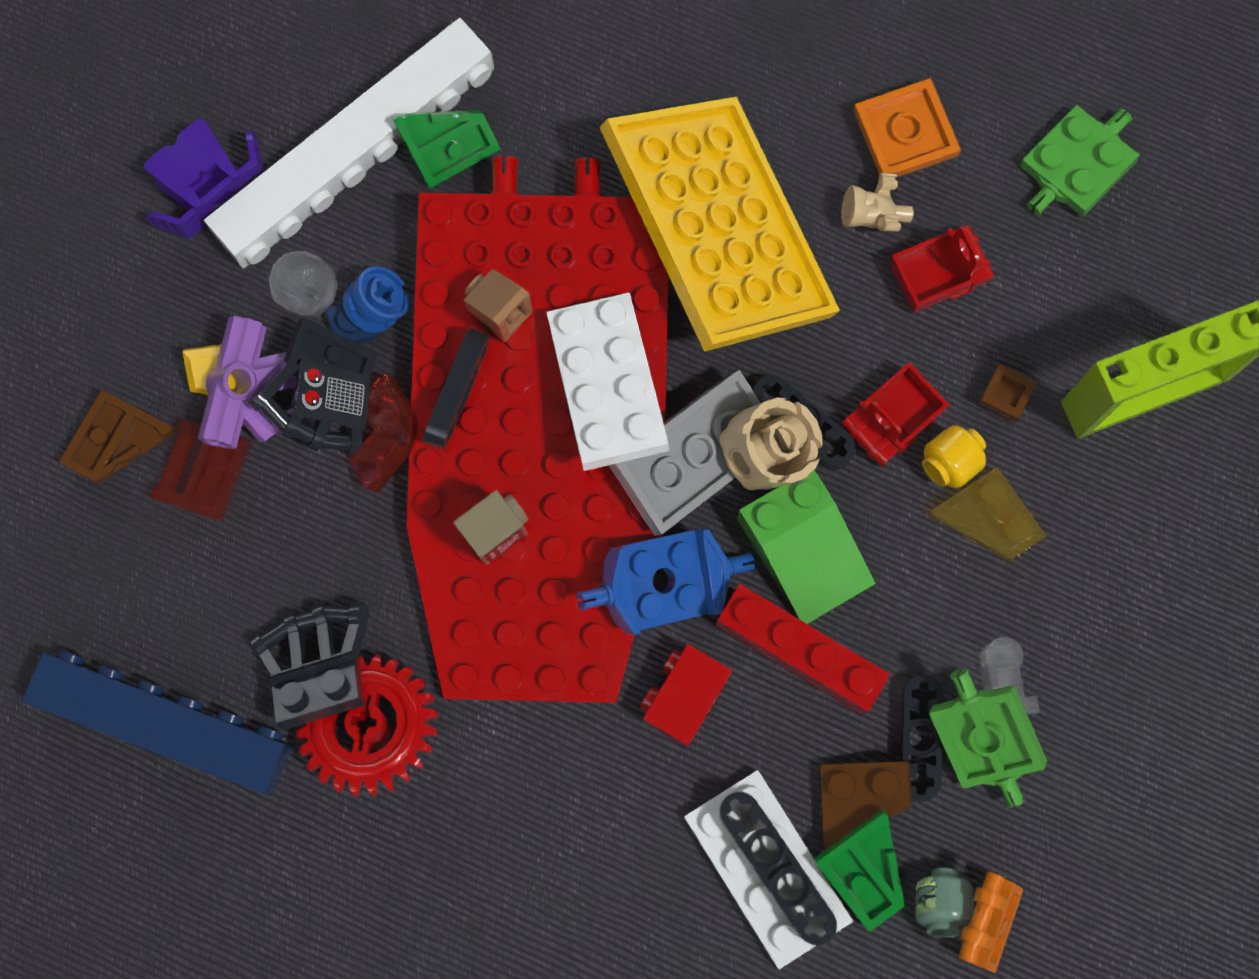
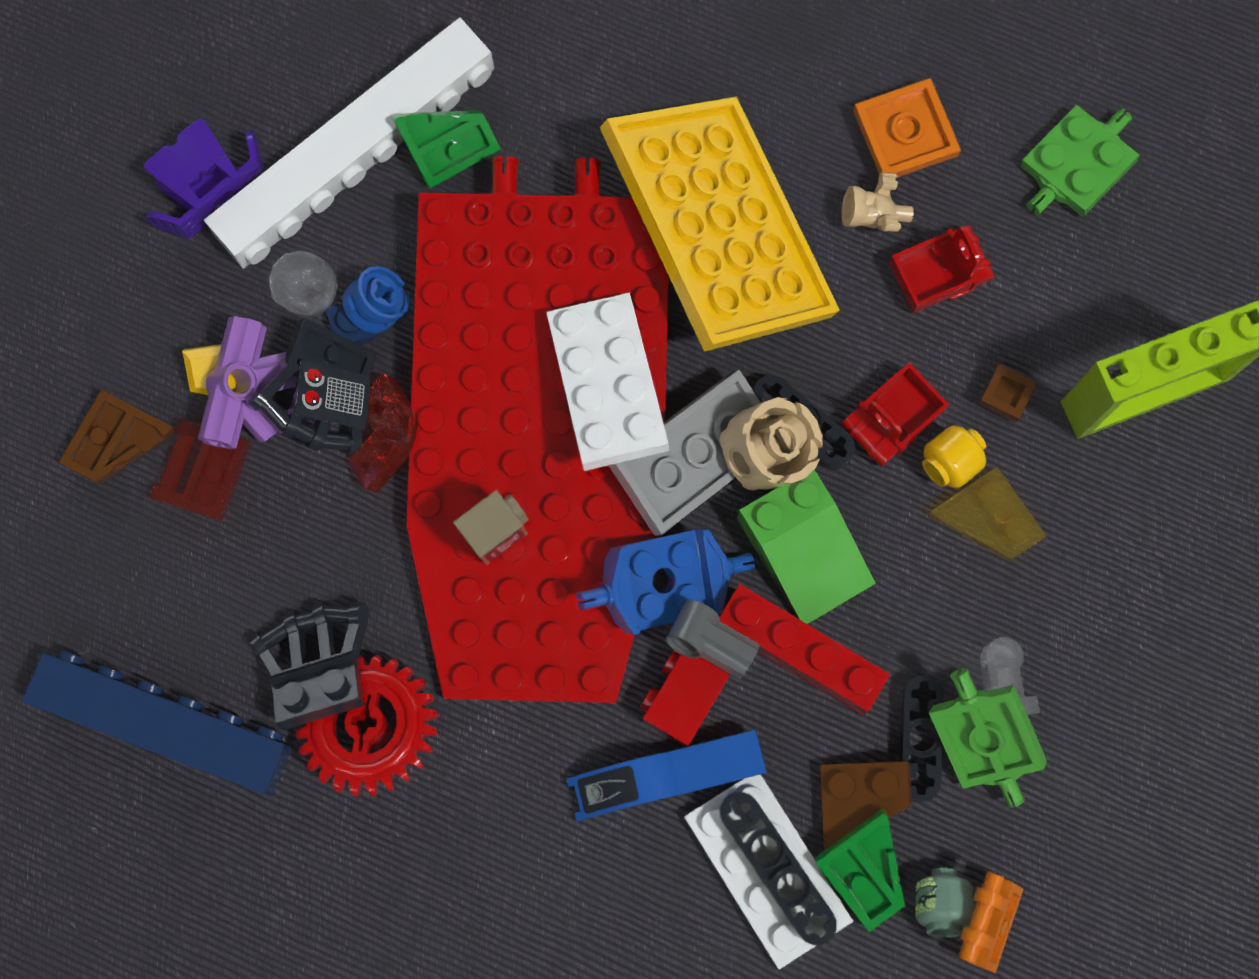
(457, 389): black beam -> none
(498, 303): medium nougat slope -> none
(668, 774): none -> blue piece
(701, 634): none -> dark grey piece

